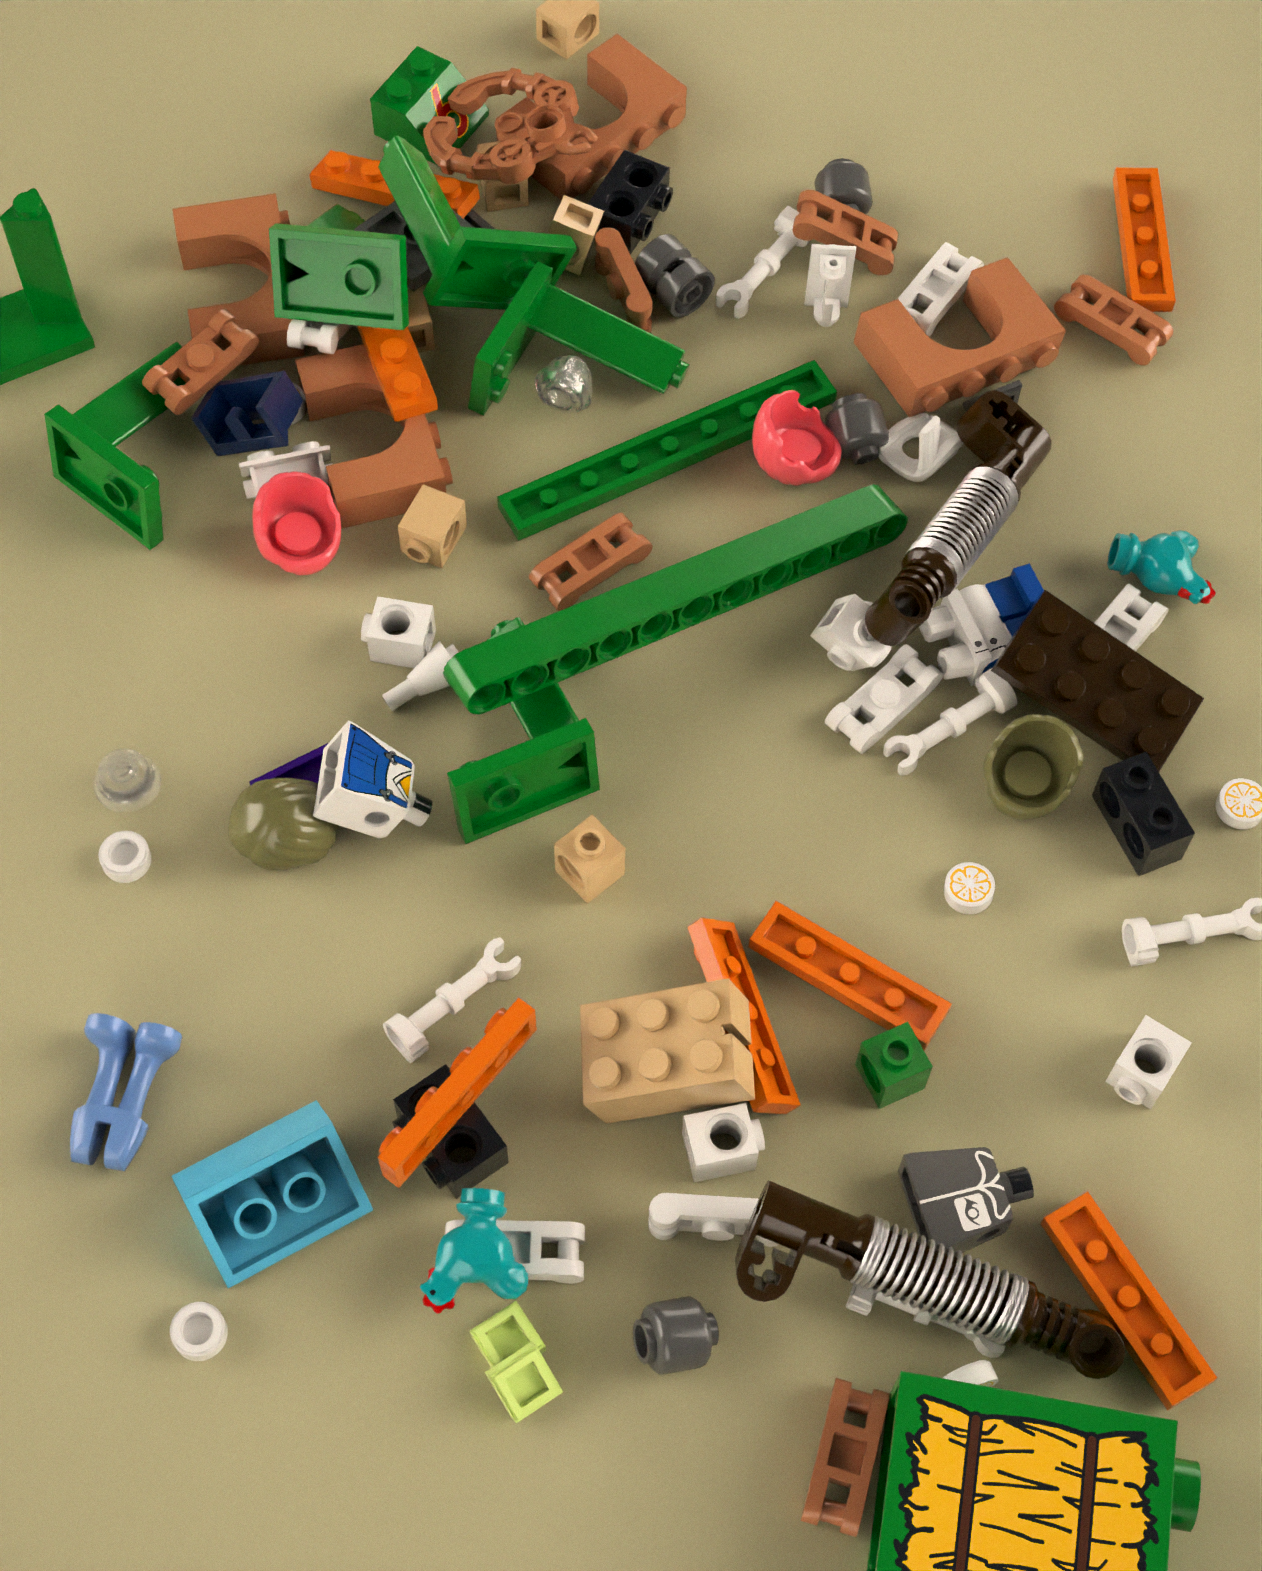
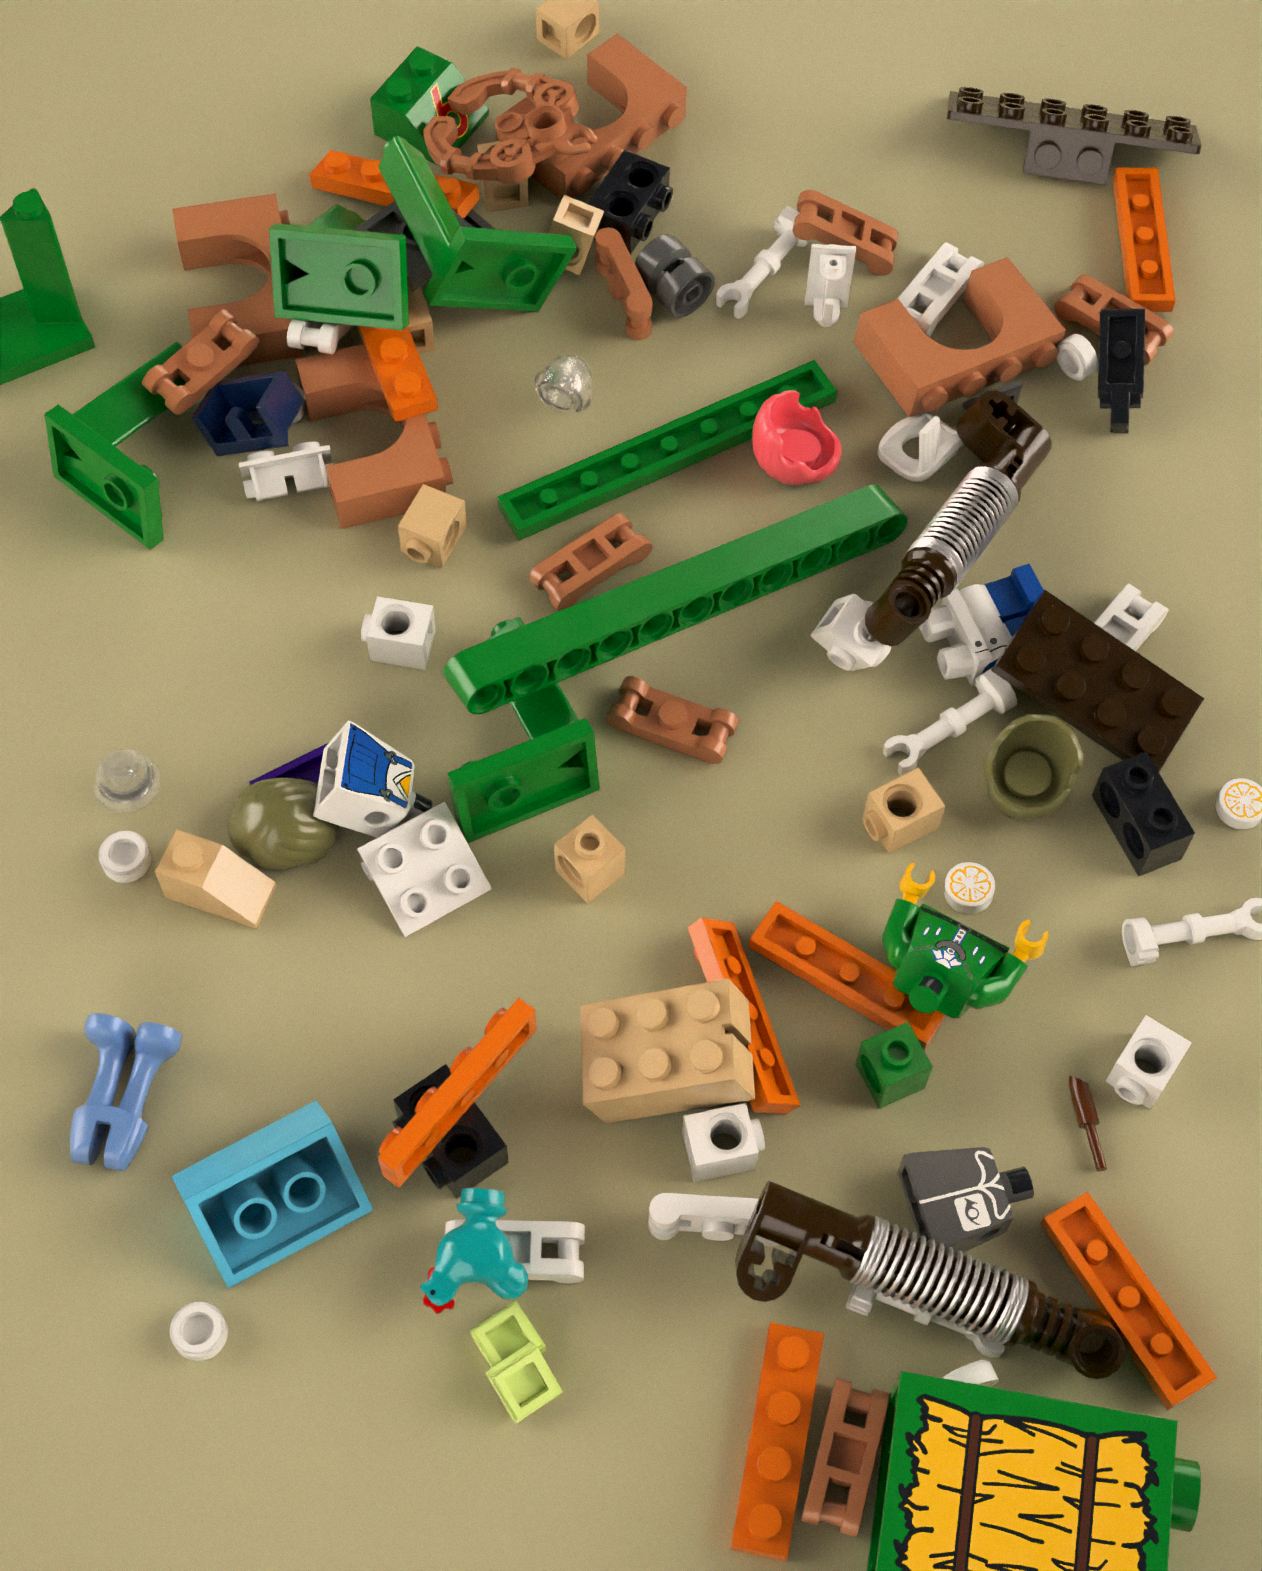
(213, 879): none -> tan slope
(296, 523): coral piece -> none
(407, 1032): white piece -> none
(423, 869): none -> white hinge
(424, 678): white cone -> none
(576, 325): green piece -> none
(672, 721): none -> nougat plate
(675, 1335): dark grey head -> none
(777, 1442): none -> orange plate
(846, 183): dark grey head -> none
(858, 427): dark grey head -> none
(884, 699): white plate -> none
(911, 794): none -> tan brick
(946, 962): none -> green torso
(1072, 140): none -> dark brown bracket
(1077, 357): none -> white tile
(1087, 1118): none -> reddish brown piece
(1121, 364): none -> black hinge
(1161, 564): teal animal -> none

